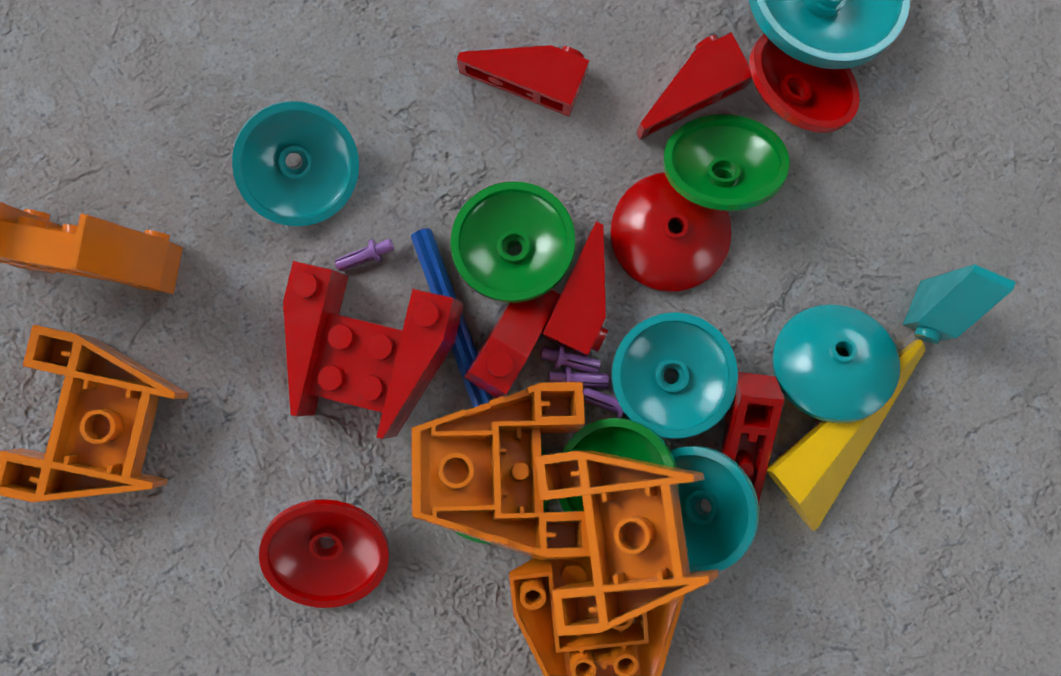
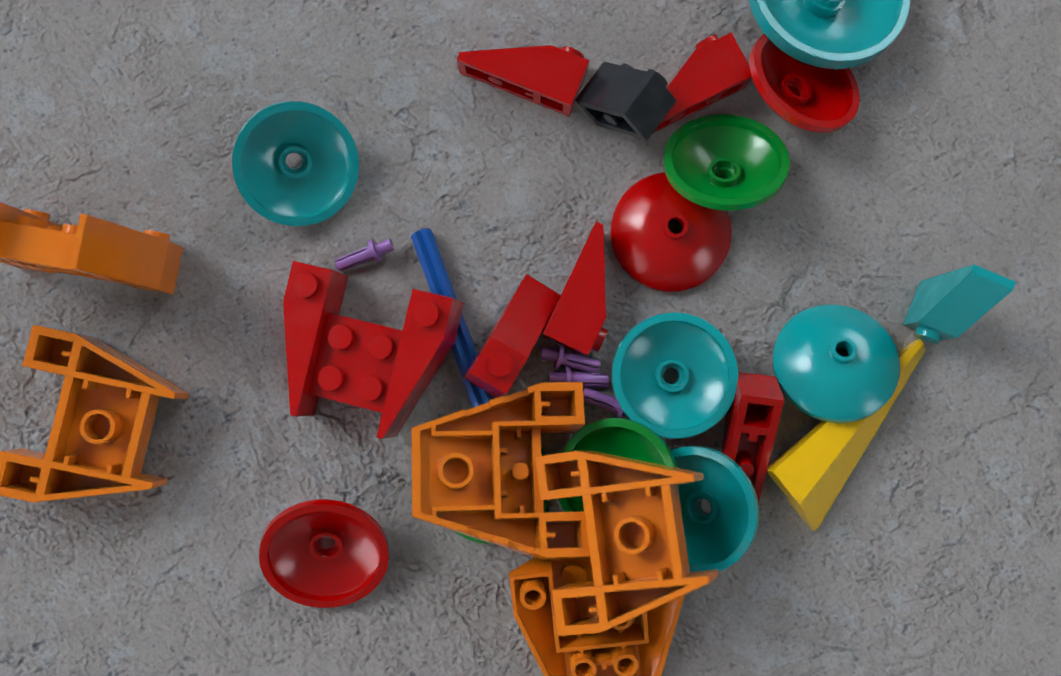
(507, 217): green dish -> none
(626, 99): none -> black brick

